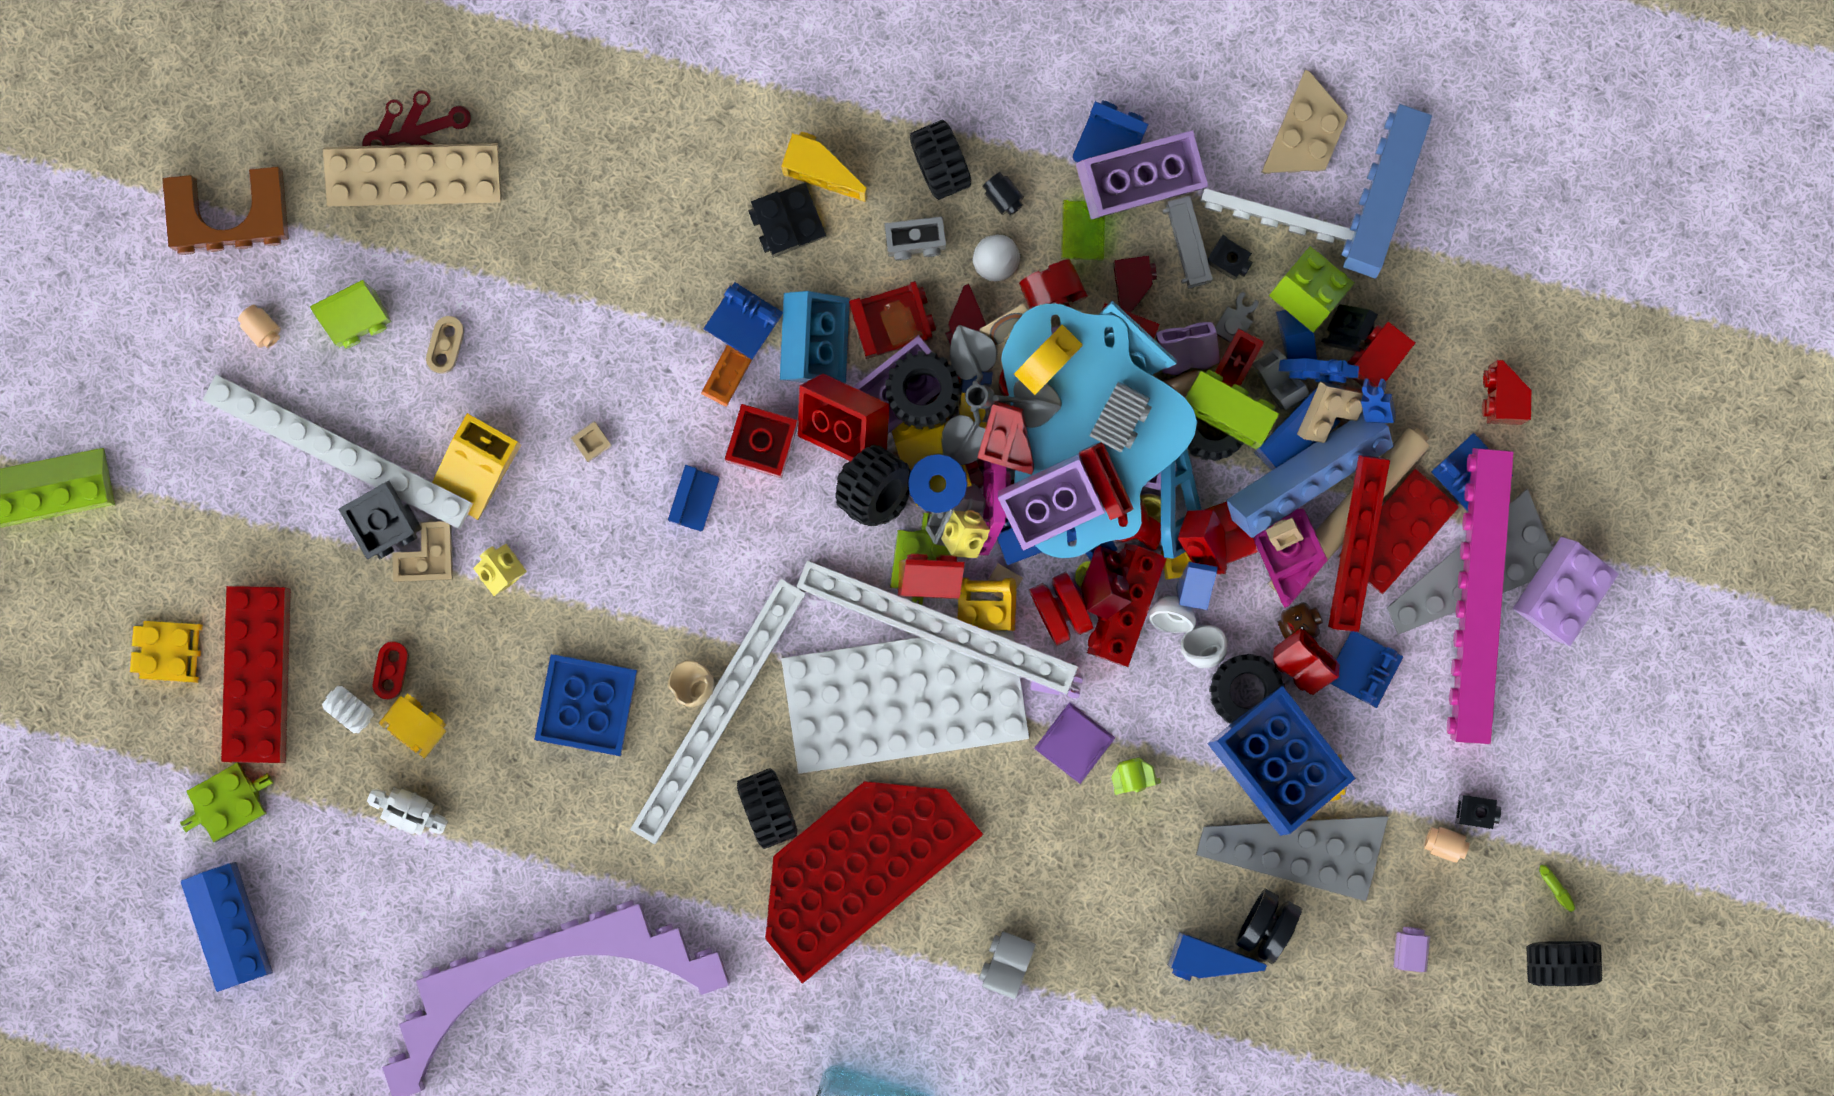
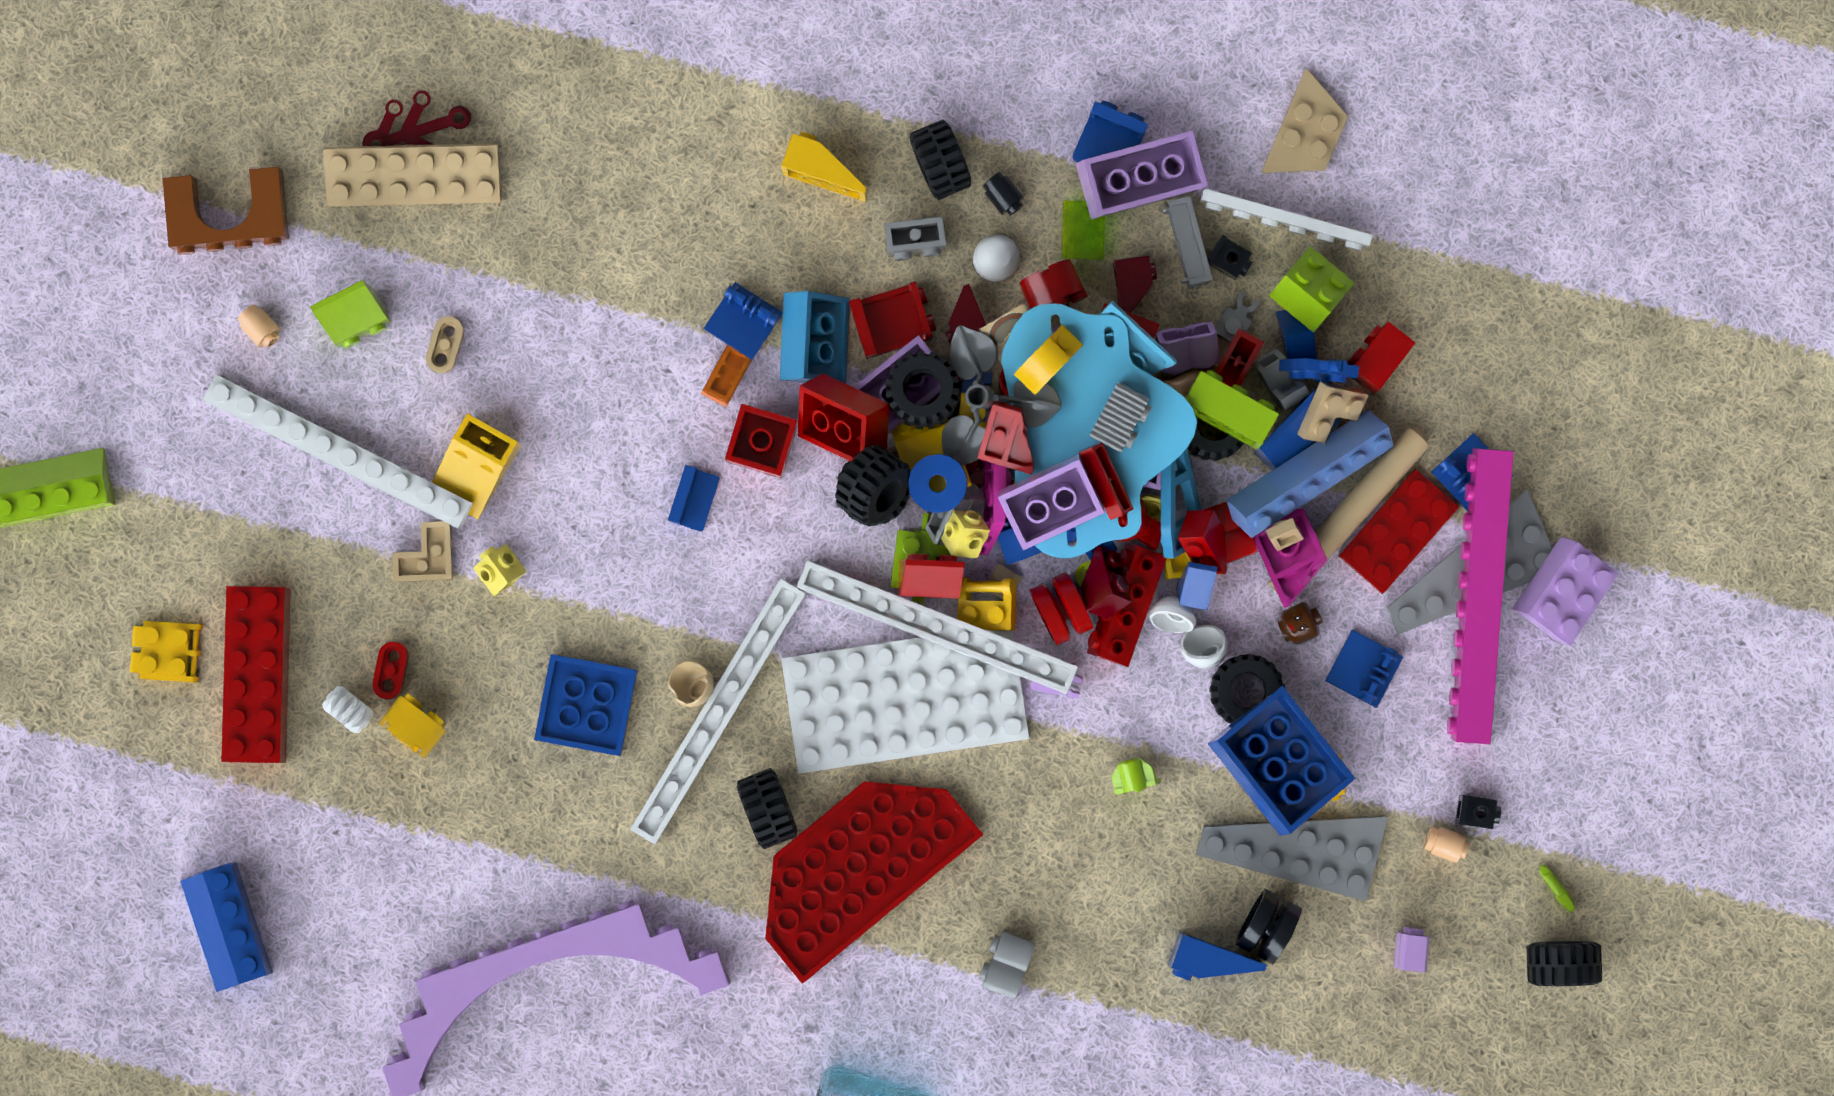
(226, 802): lime plate -> none
(380, 521): black plate -> none
(407, 811): white piece -> none
(591, 441): tan plate -> none
(787, 220): black plate -> none
(899, 324): clear orange window -> none
(1074, 743): medium lavender piece -> none
(1305, 662): red brick -> none
(1350, 327): black plate -> none
(1359, 543): red plate -> none
(1376, 405): blue plate -> none
(1387, 190): medium blue brick -> none
(1507, 396): red slope -> none

